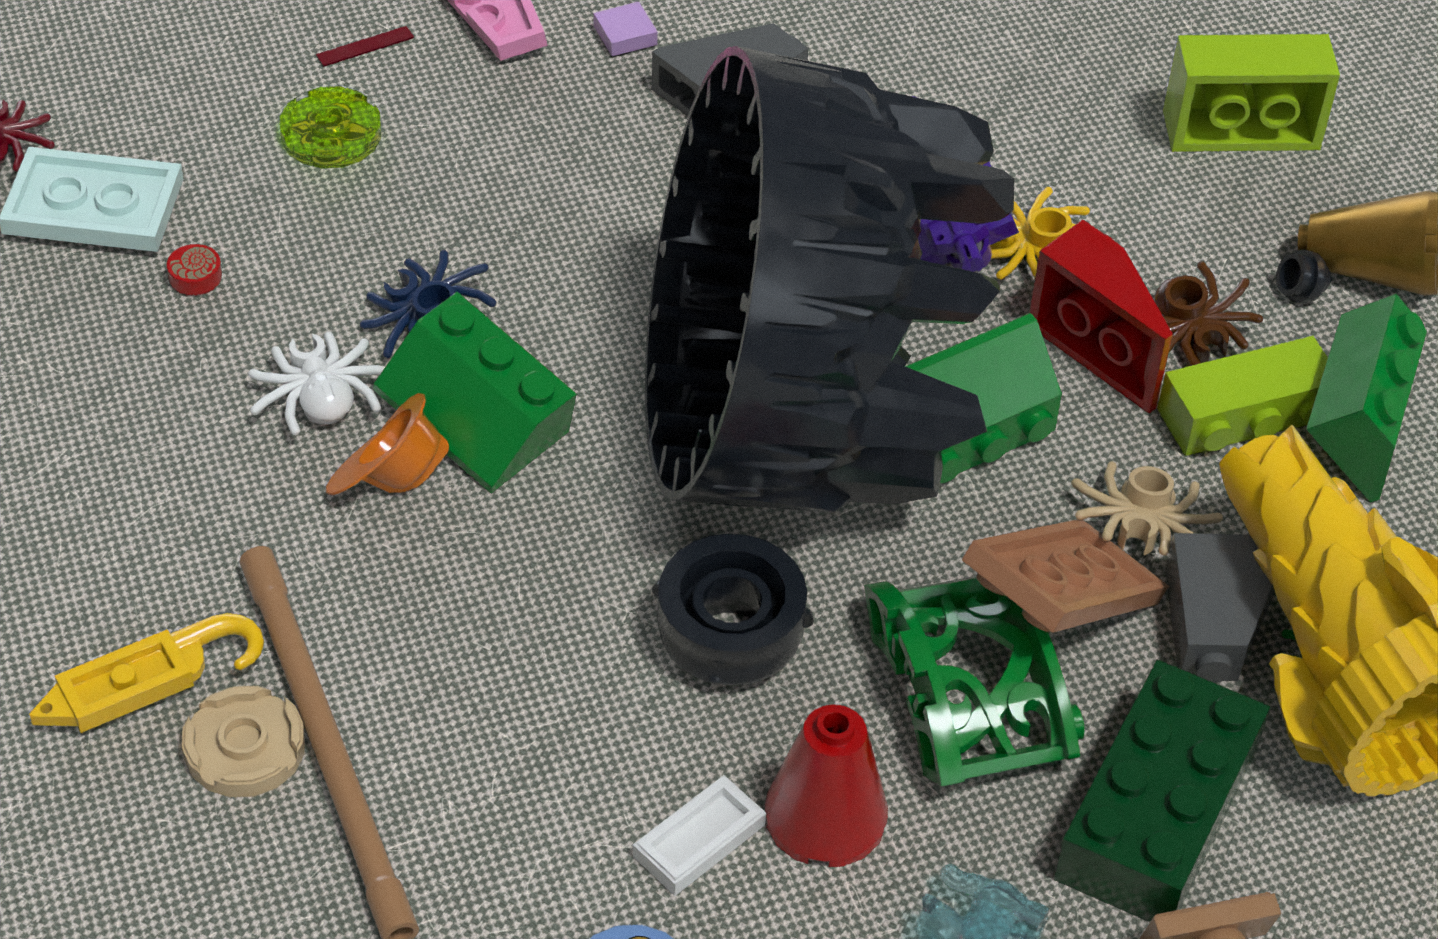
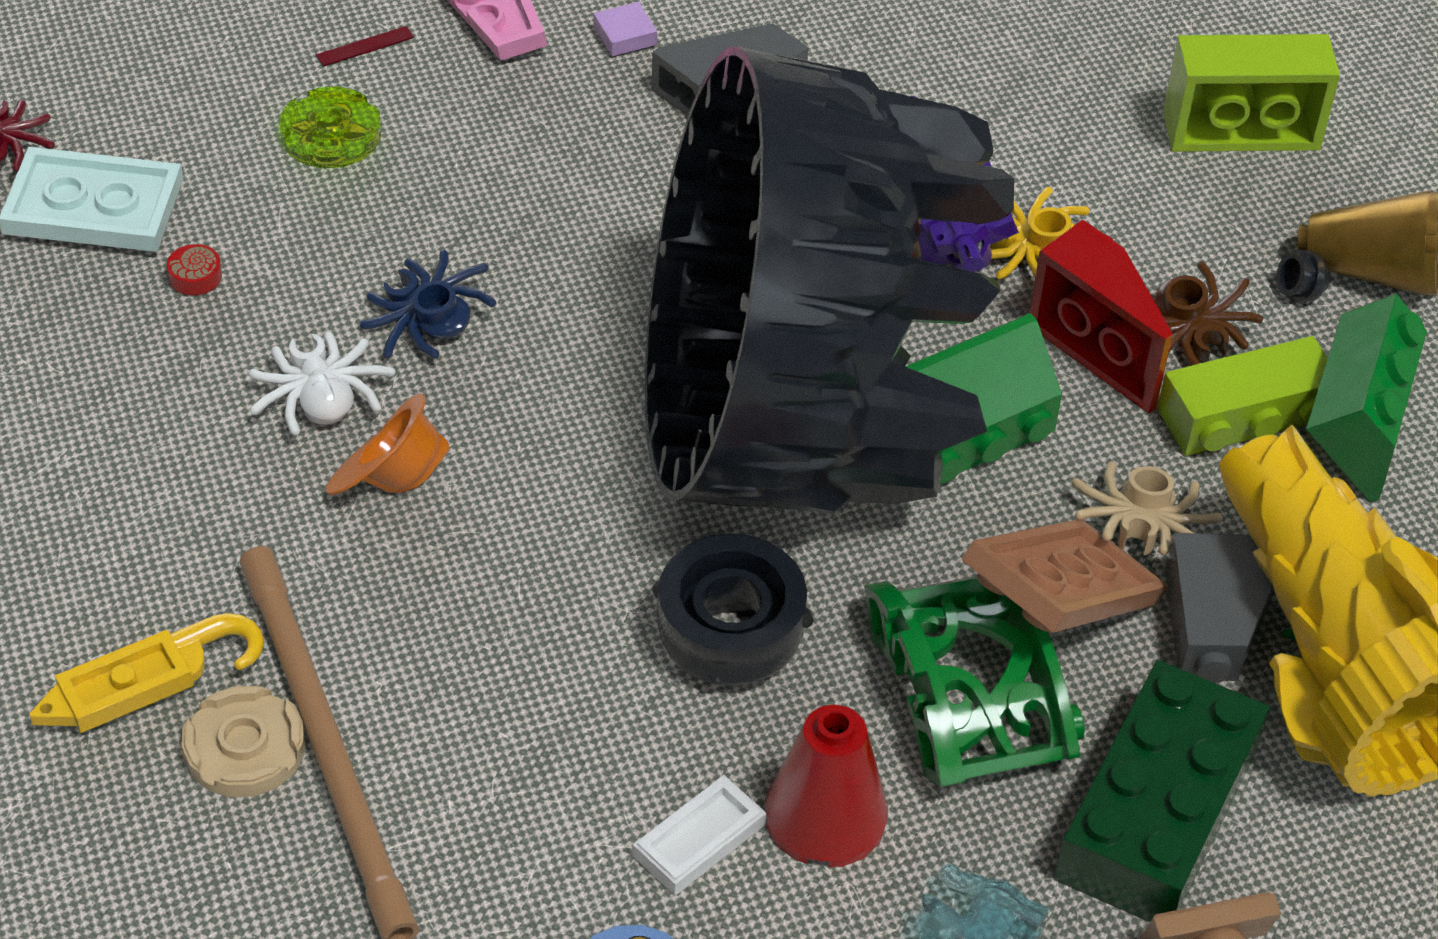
(479, 391): green slope -> none

